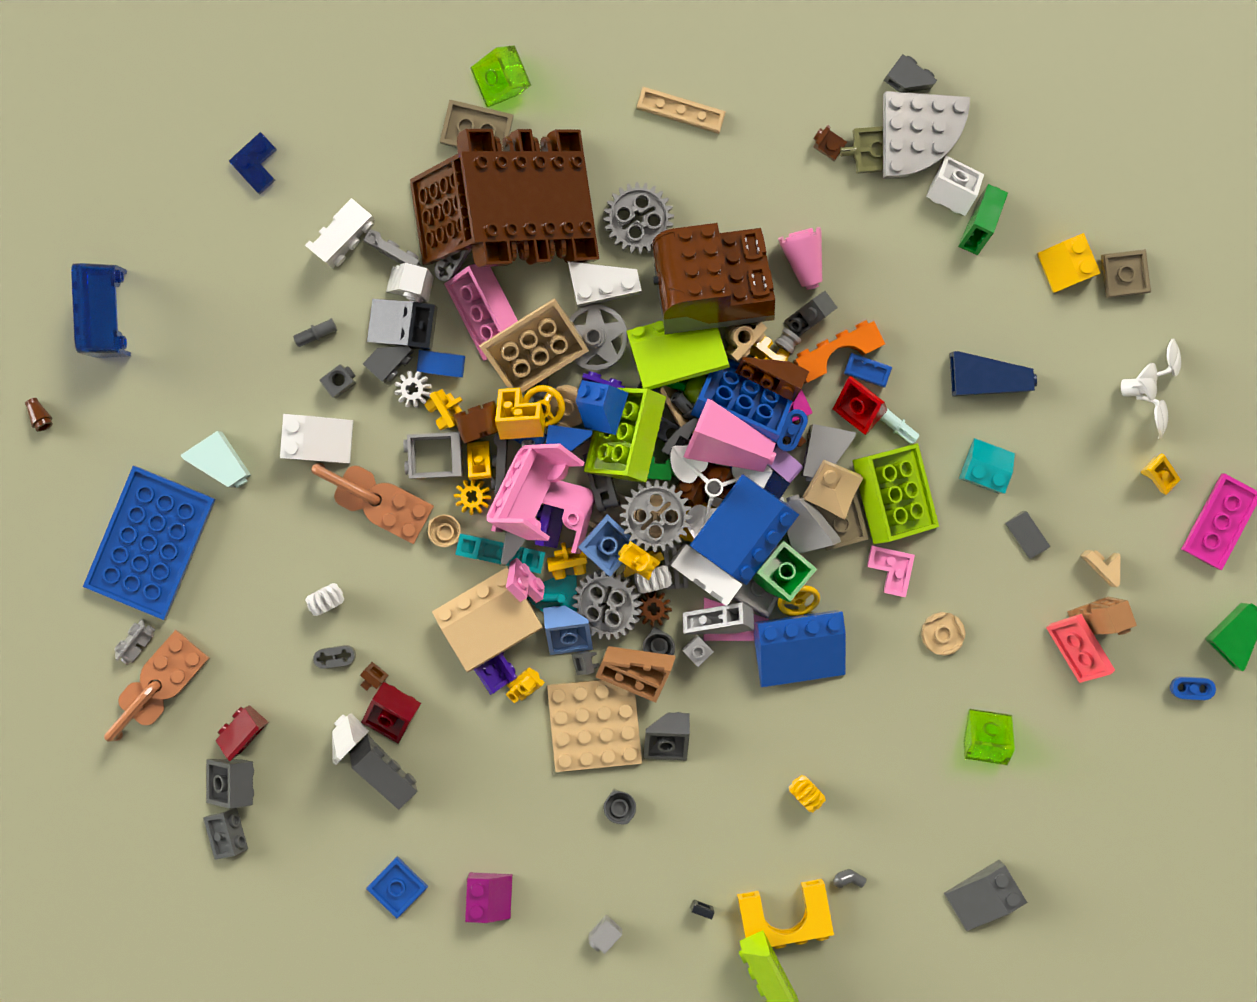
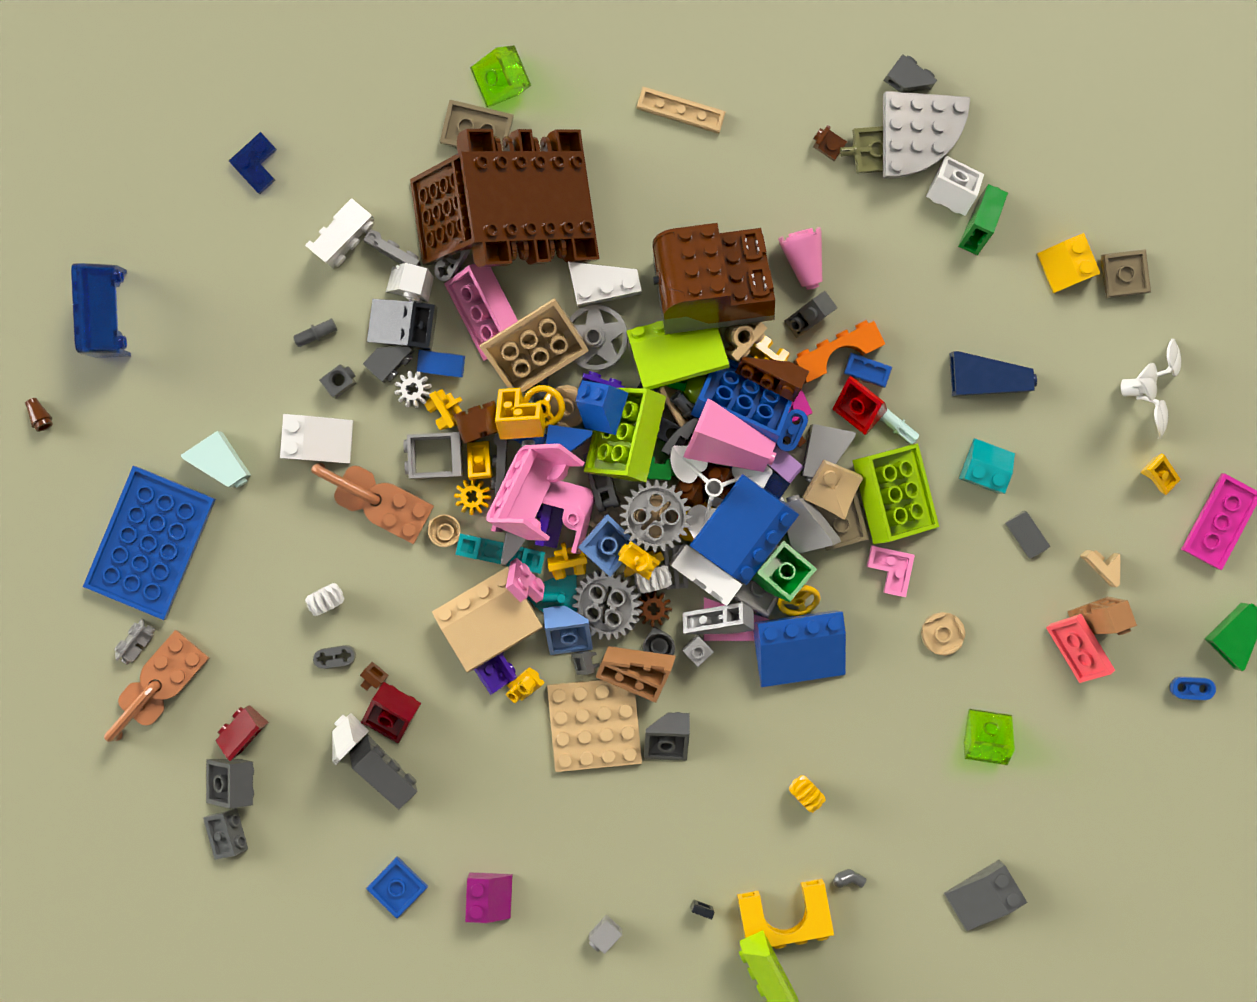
(619, 807): dark grey hat -> none
(627, 202): light grey gear -> none
(787, 340): light grey wheel -> none

